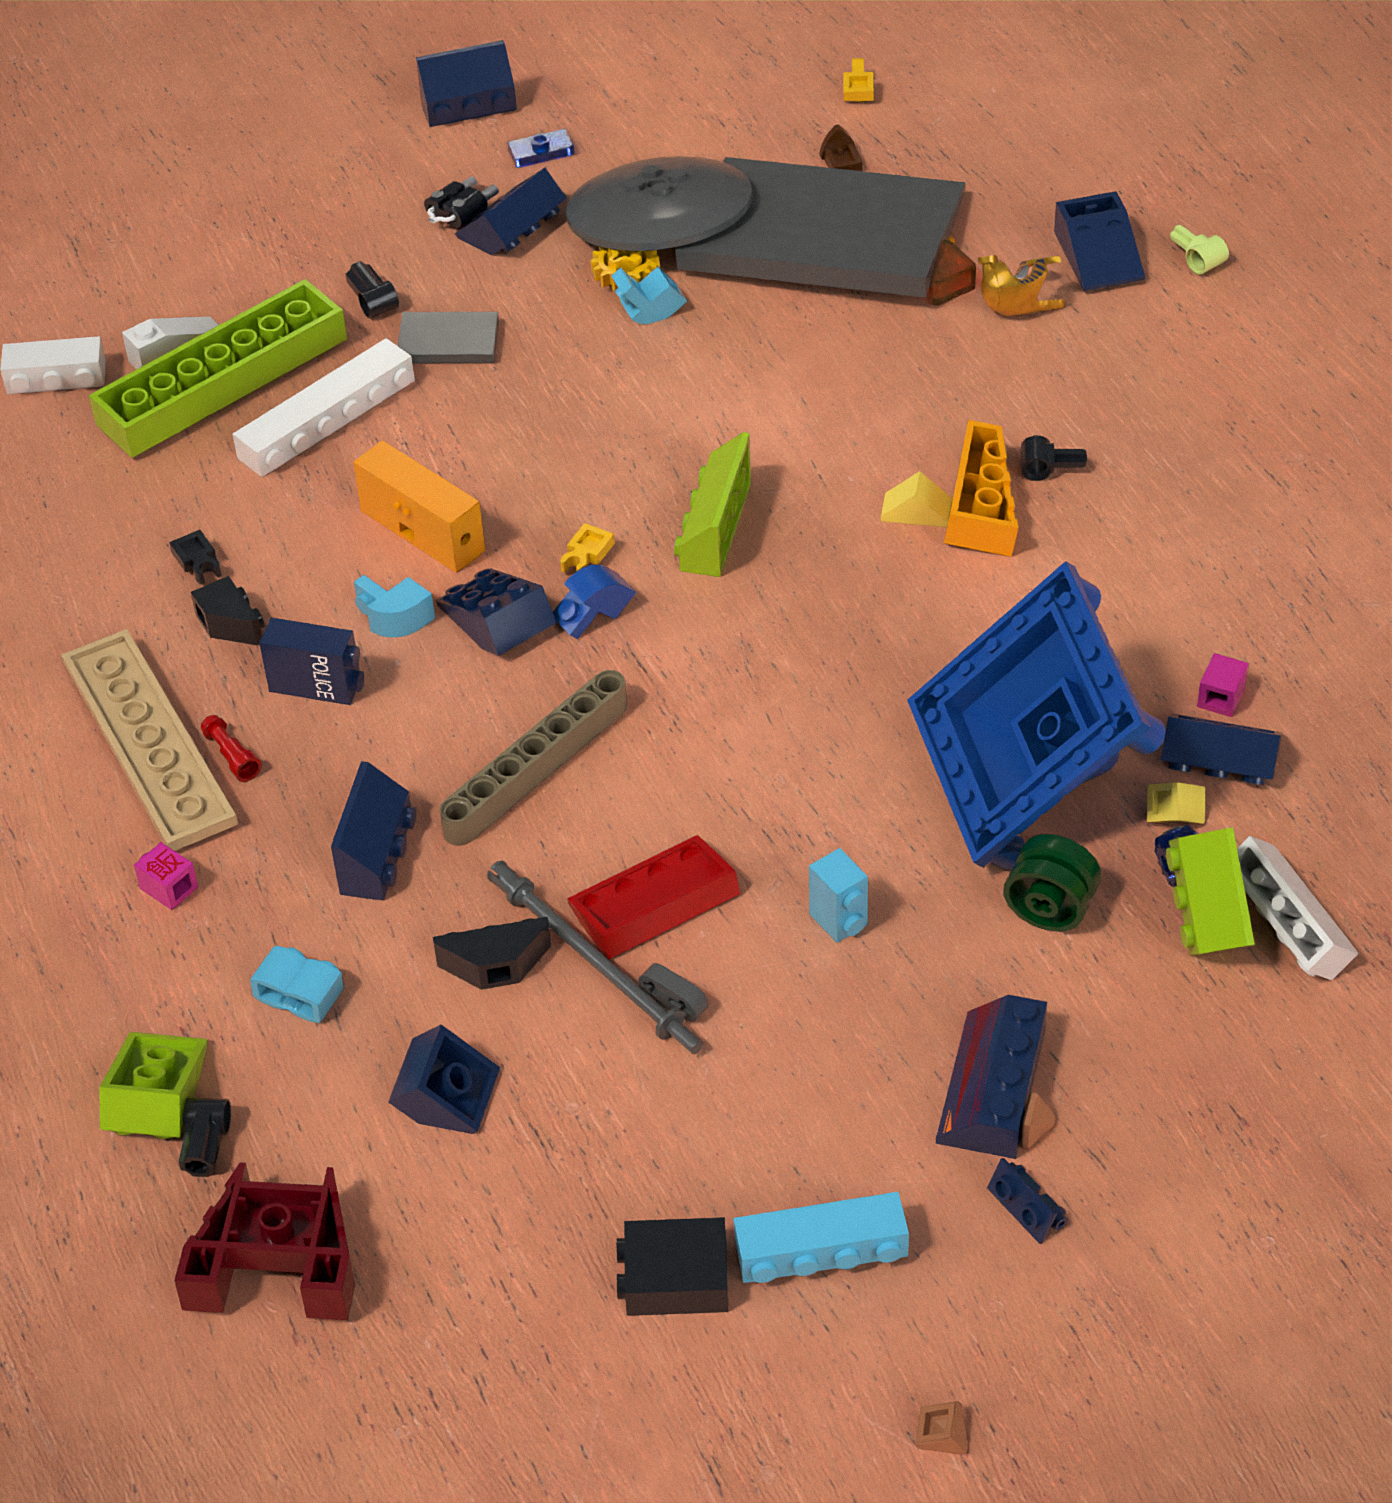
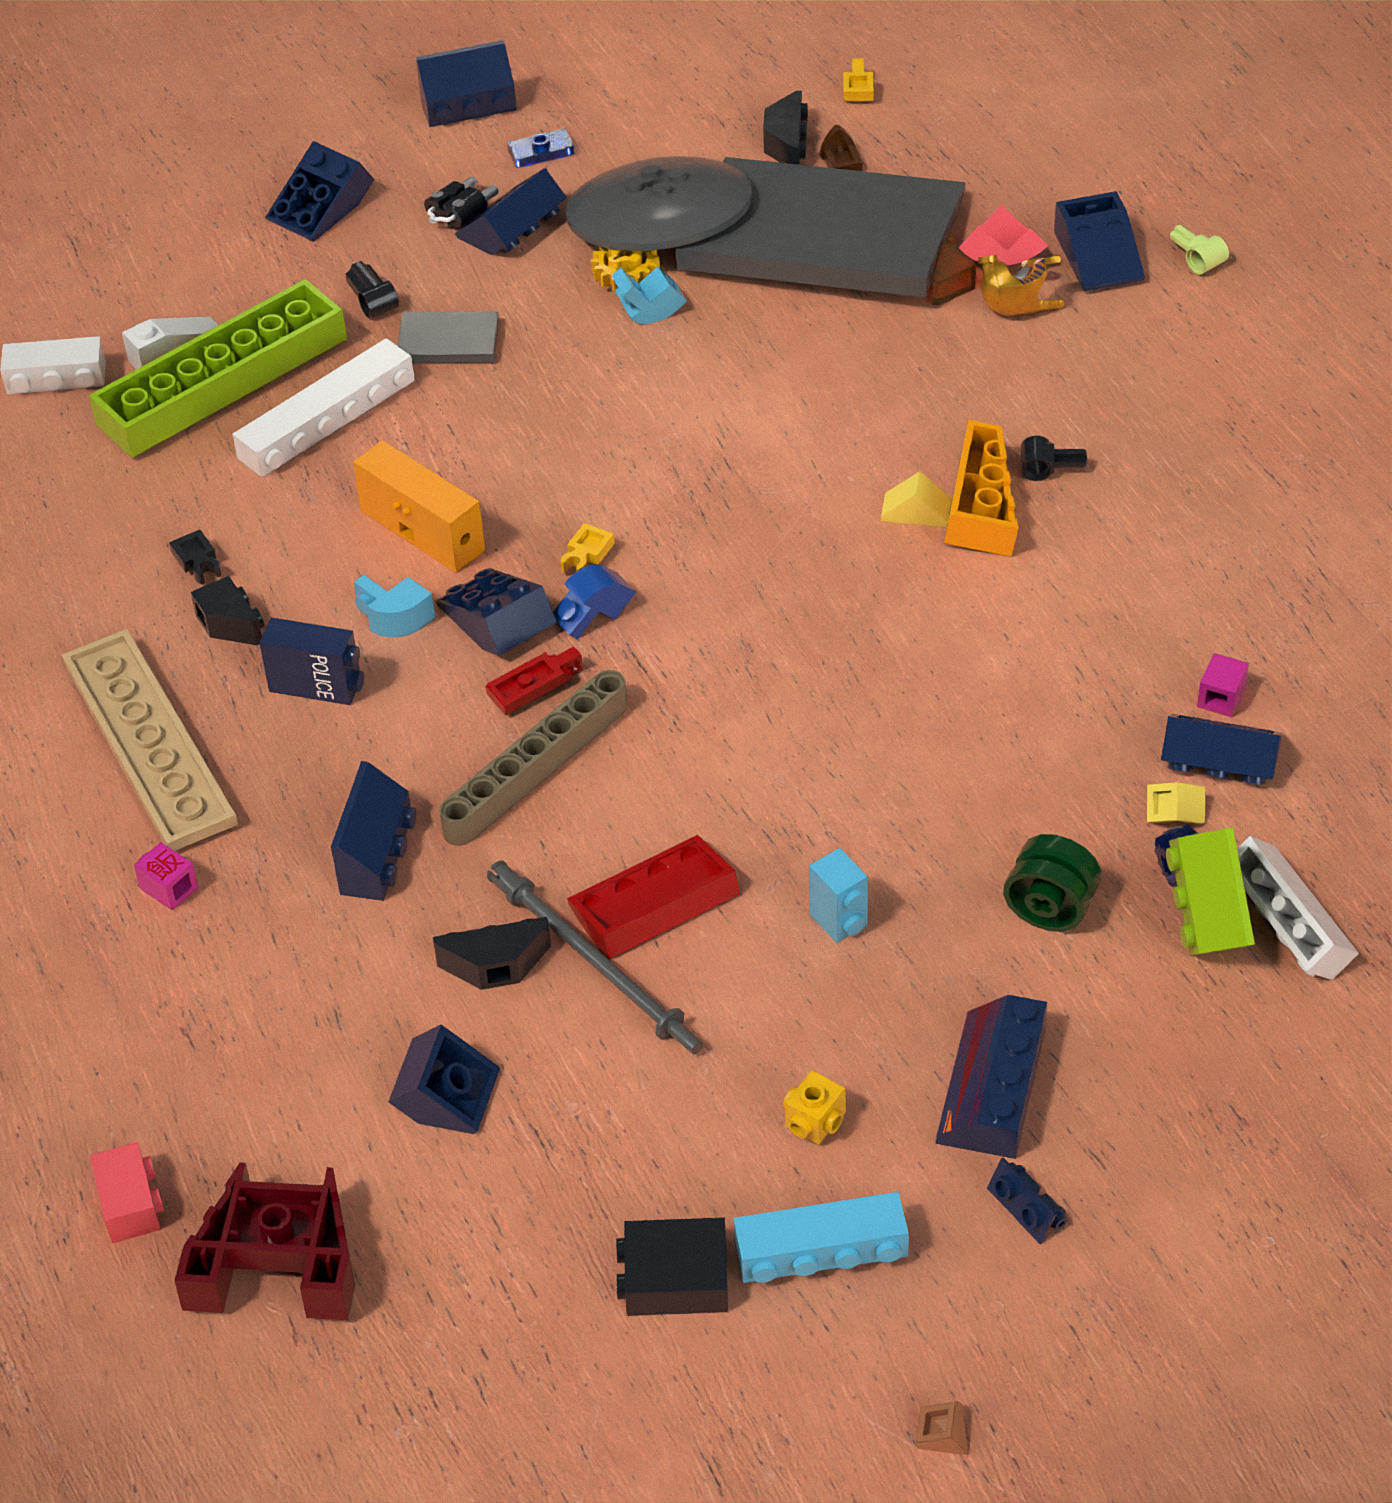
(125, 1192): none -> coral brick
(151, 1084): lime slope -> none
(204, 1125): black piece -> none
(242, 762): red piece -> none
(297, 983): medium azure brick -> none
(320, 192): none -> dark blue slope
(533, 679): none -> red hinge
(673, 991): dark grey beam -> none
(715, 508): lime slope -> none
(784, 131): none -> black slope
(815, 1107): none -> yellow brick
(1003, 237): none -> coral brick
(1029, 715): blue piece -> none
(1036, 1121): nougat slope -> none

